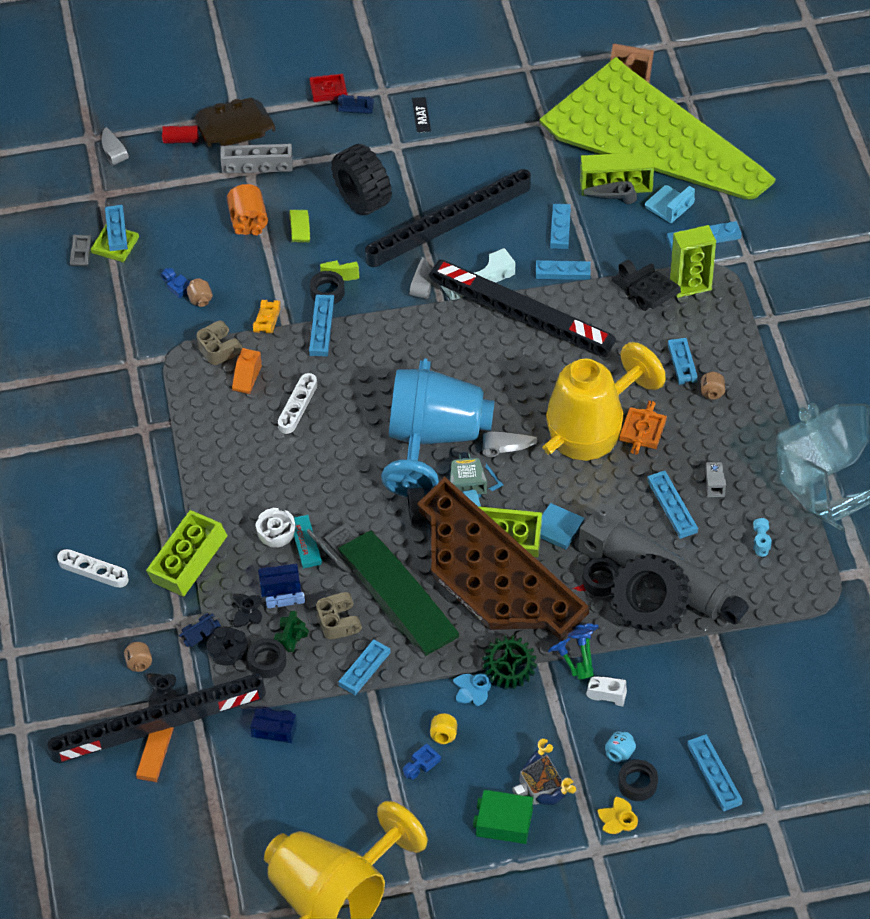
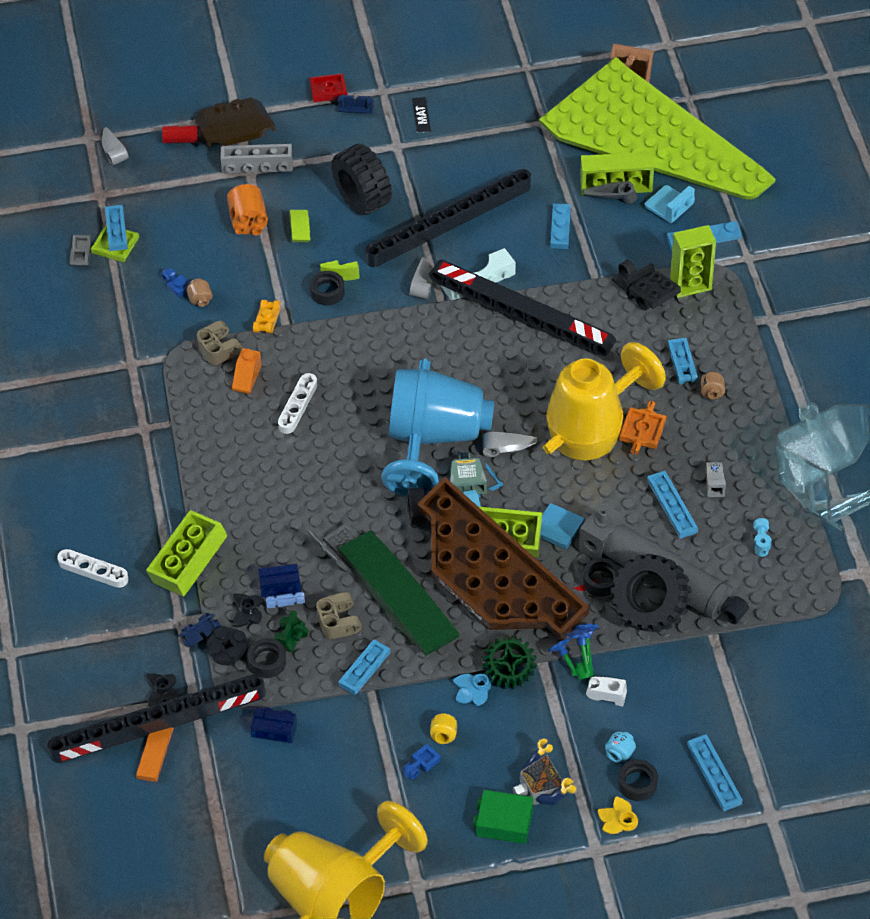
(137, 655): medium nougat head -> none
(275, 527): white cylinder -> none
(305, 544): teal tile -> none
(321, 325): dark azure plate -> none
(563, 270): dark azure plate -> none

